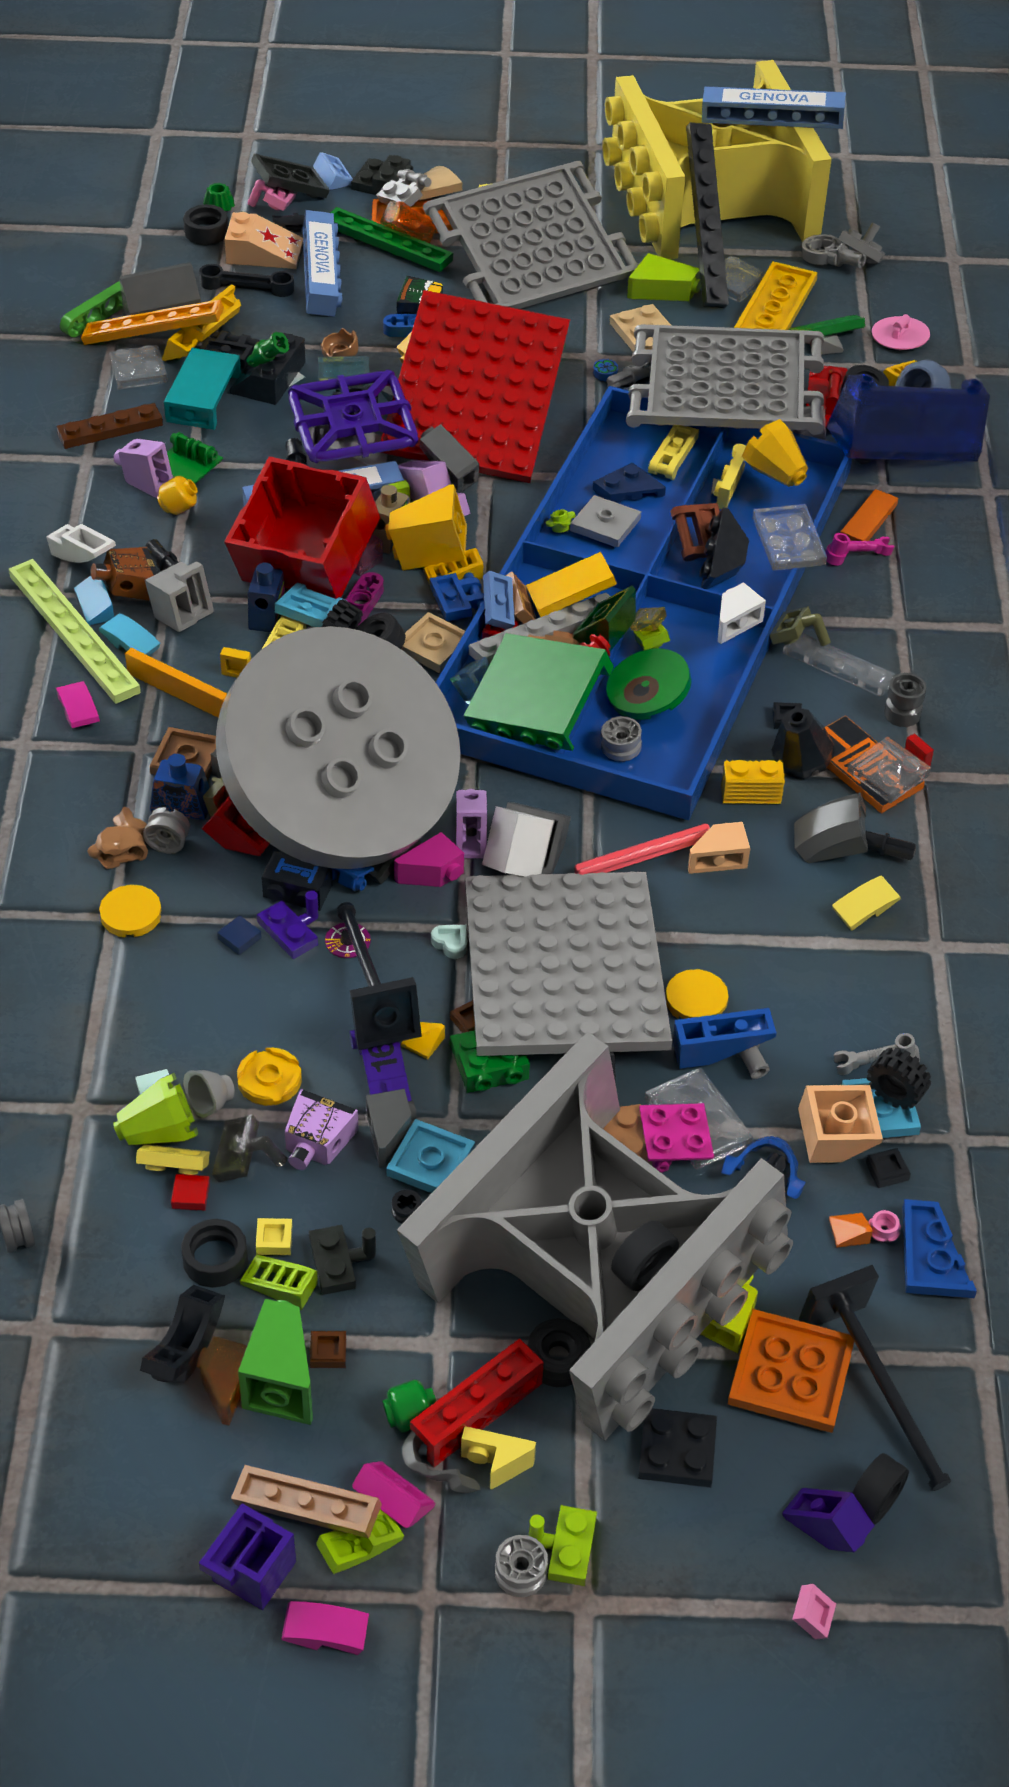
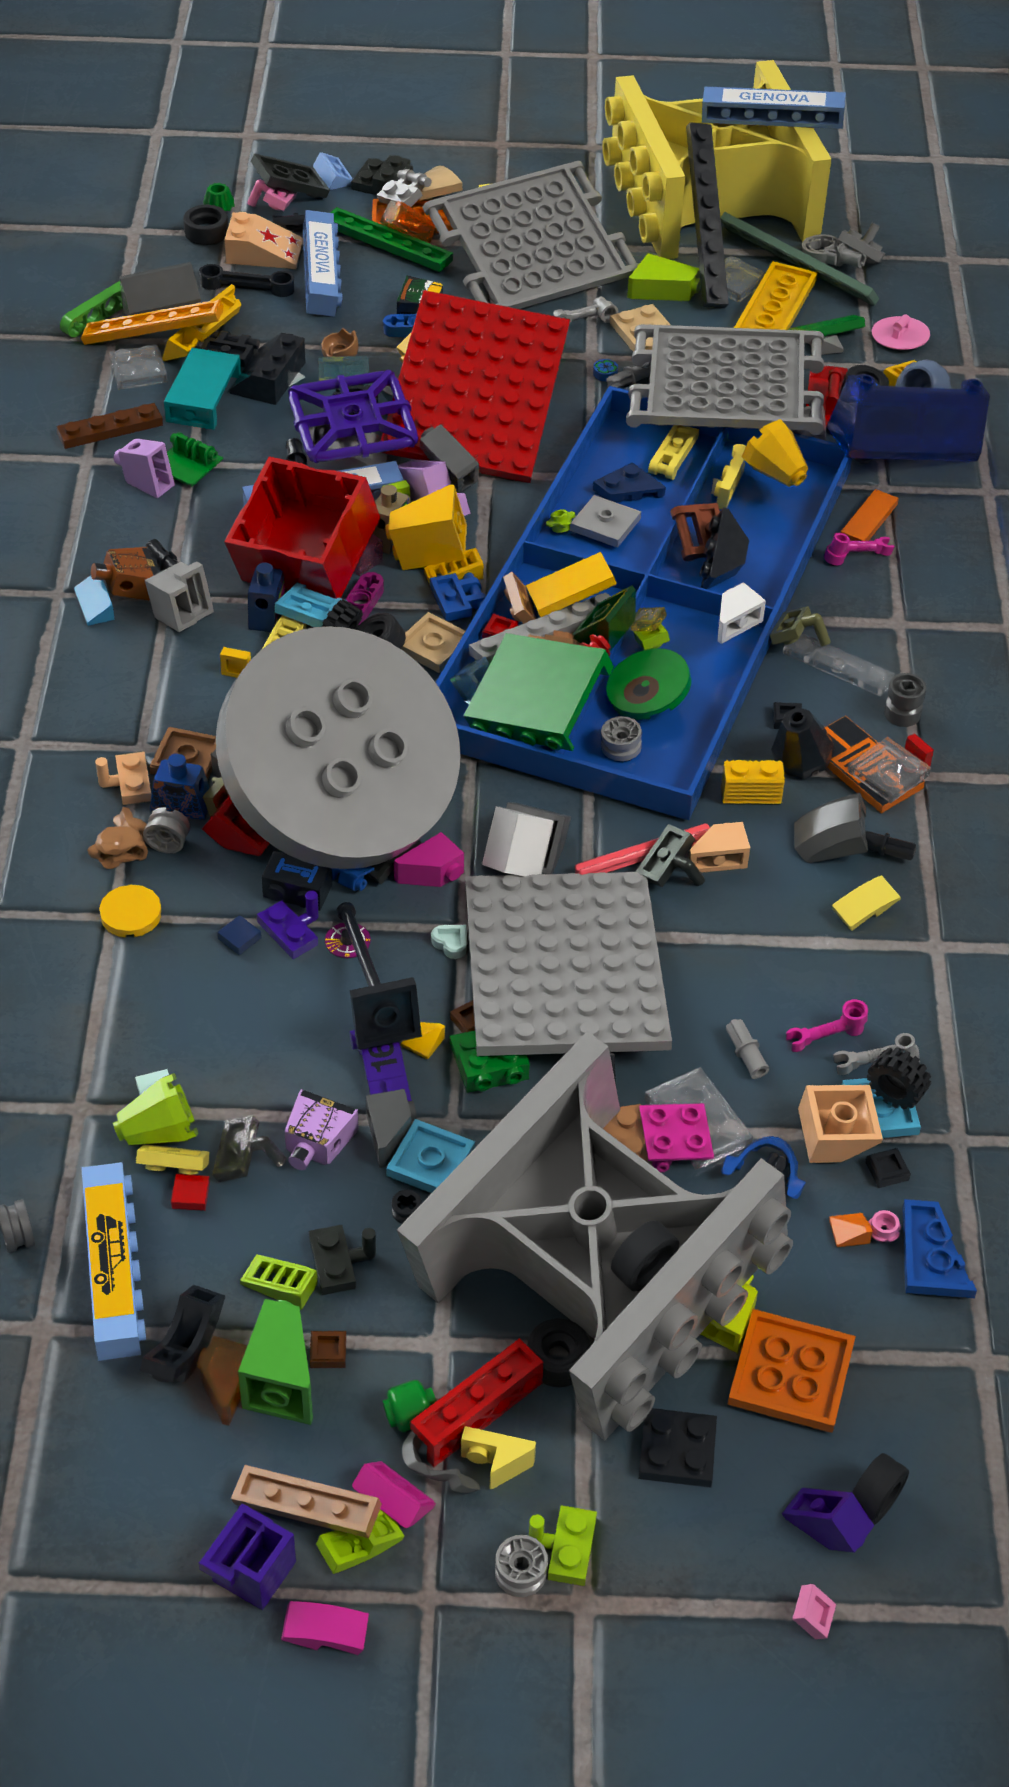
(74, 631): yellowish green plate -> none
(77, 704): dark pink slope -> none
(78, 543): white slope -> none
(111, 1262): none -> brick
(129, 634): medium azure slope -> none
(131, 777): none -> light nougat plate
(174, 682): light orange tile -> none
(177, 495): yellow head -> none
(207, 1091): light grey piece -> none
(218, 1274): black tyre -> none
(266, 350): green piece -> none
(269, 1076): yellow tile -> none
(274, 1236): light yellow plate -> none
(471, 813): lavender torso -> none
(498, 600): medium blue plate -> none
(600, 308): none -> light grey brick
(667, 855): none -> pearl dark grey plate
(696, 994): yellow tile -> none
(719, 1036): blue slope -> none
(789, 537): clear plate -> none
(799, 259): none -> sand green tile
(841, 1299): black tile -> none
(852, 1021): none -> dark pink brick

